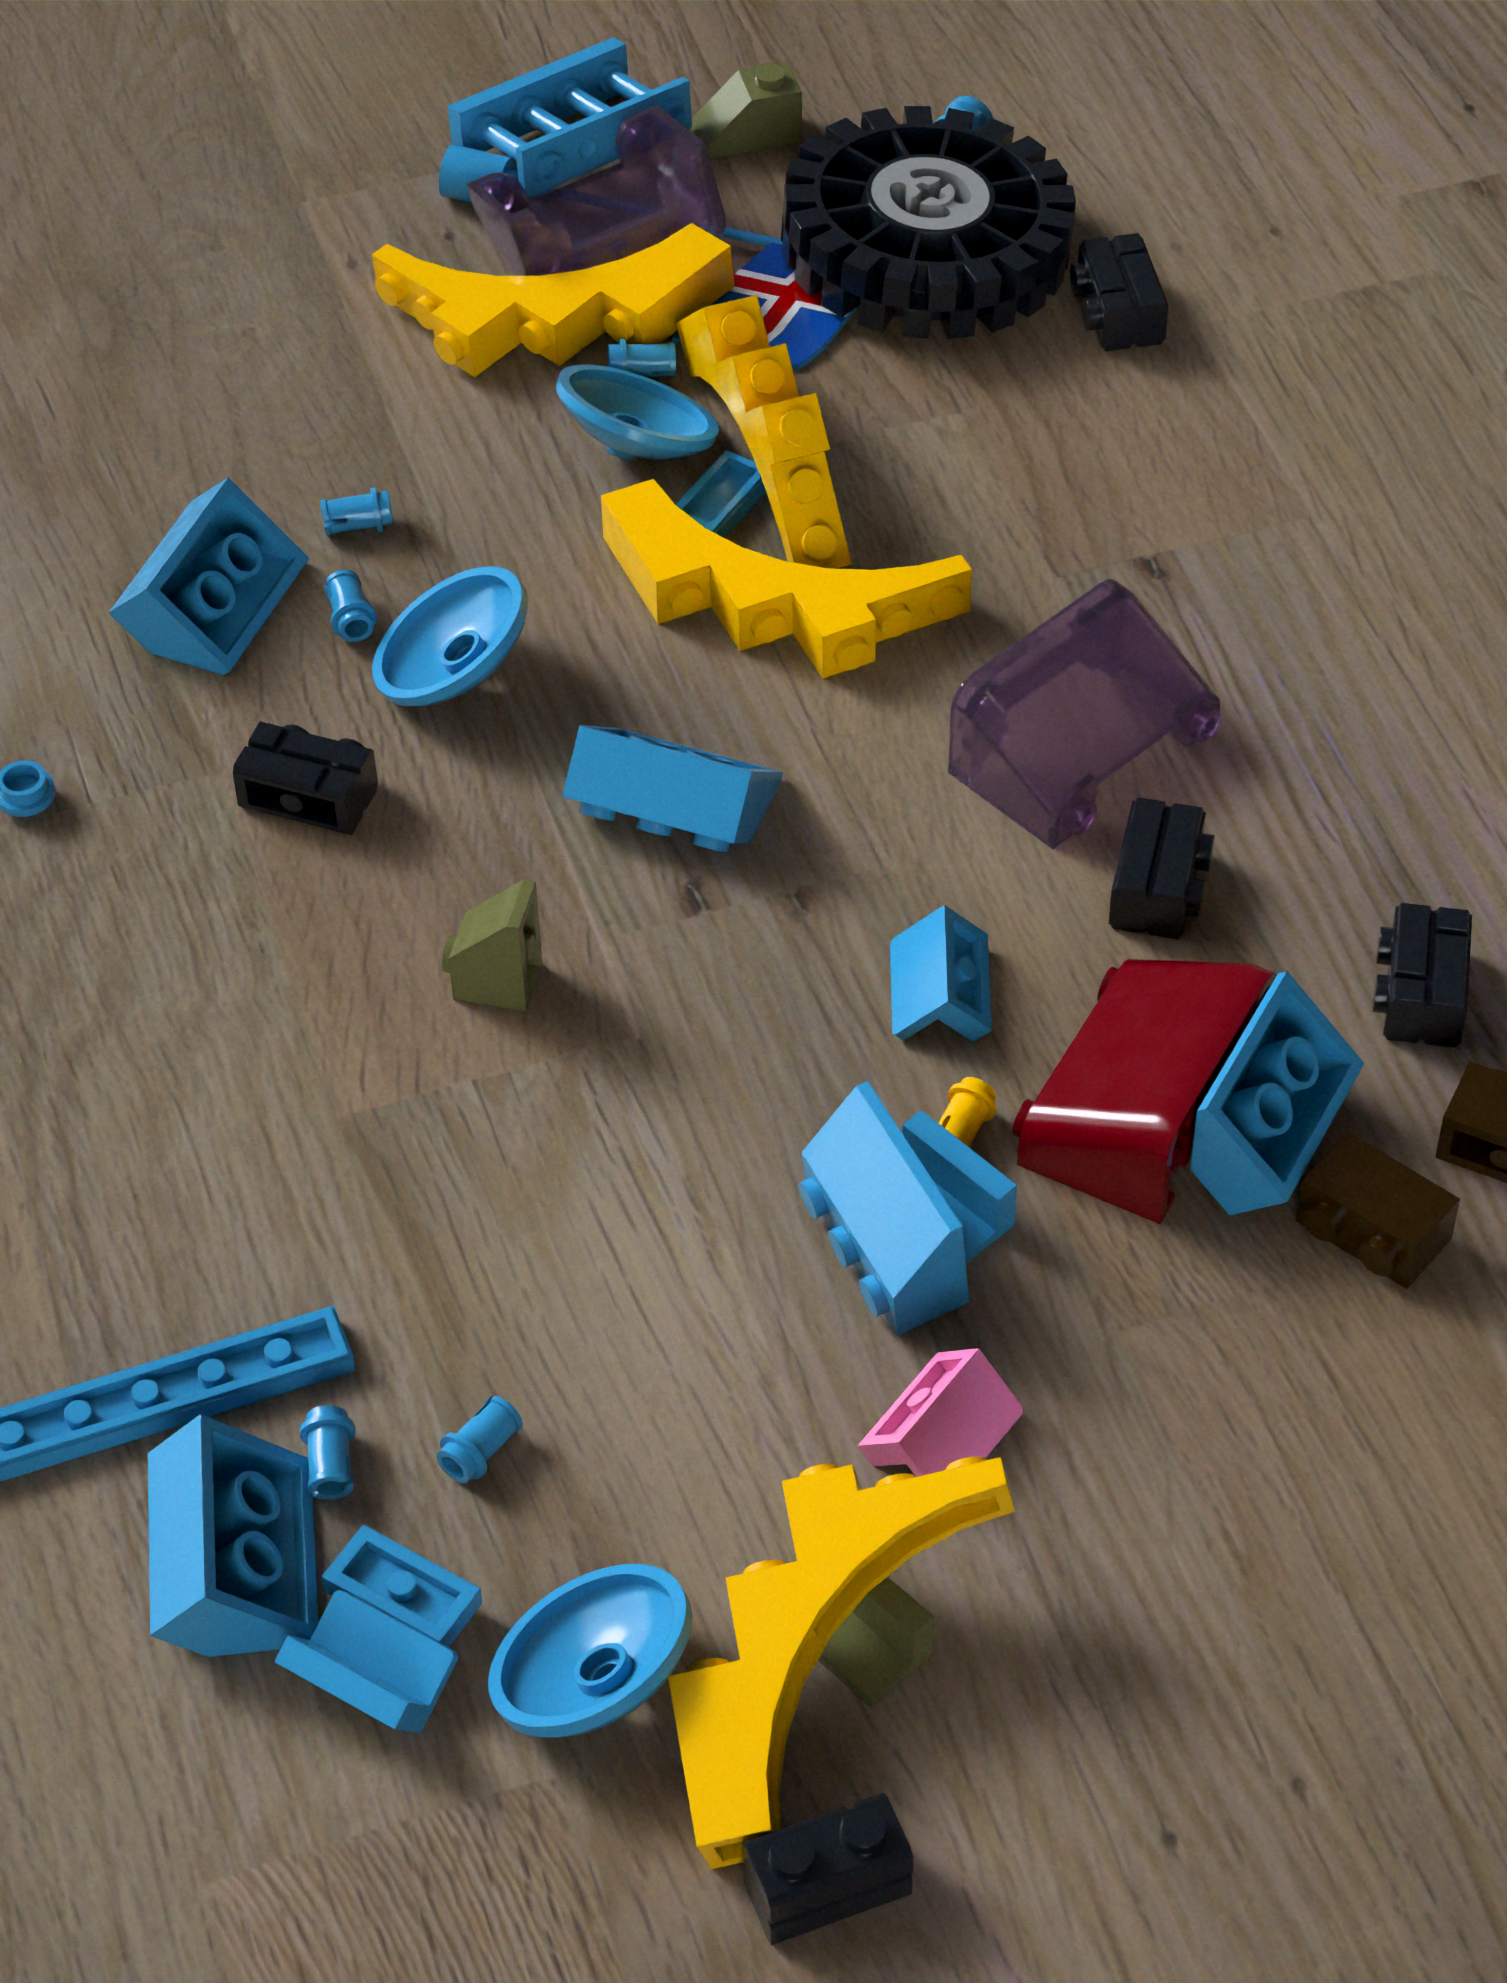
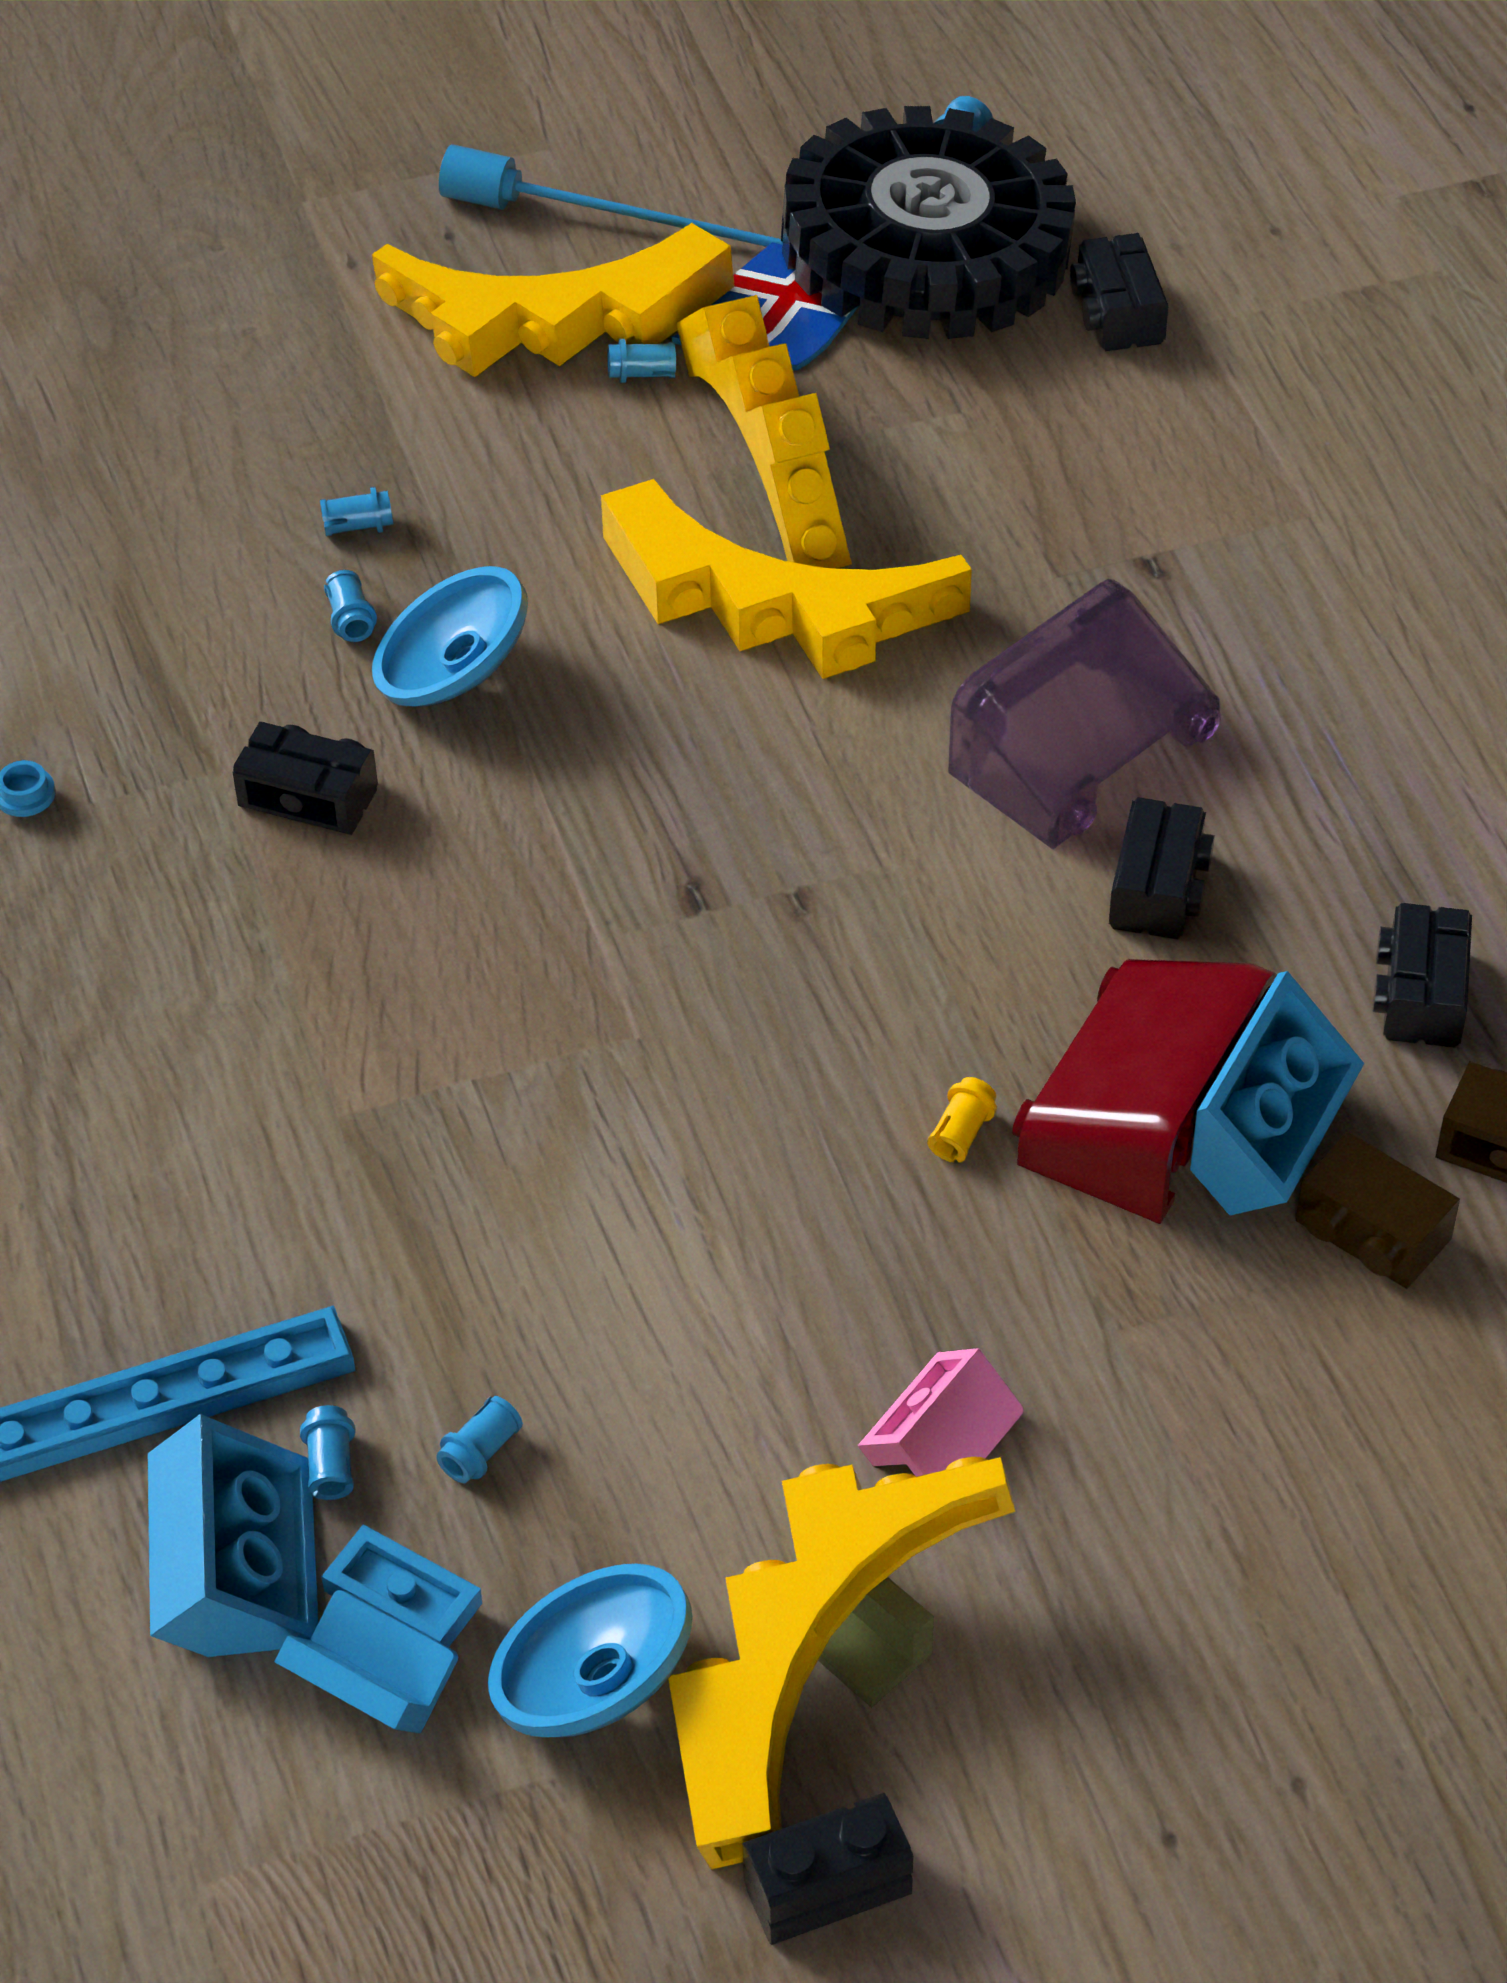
(210, 581): dark azure slope -> none
(497, 950): olive slope -> none
(555, 92): dark azure fence -> none
(610, 214): clear purple windscreen -> none
(635, 413): dark azure dish -> none
(668, 786): dark azure slope -> none
(724, 493): dark azure tile -> none
(752, 112): olive slope -> none
(885, 1214): slope -> none
(941, 976): dark azure panel -> none
(971, 1186): dark azure panel -> none

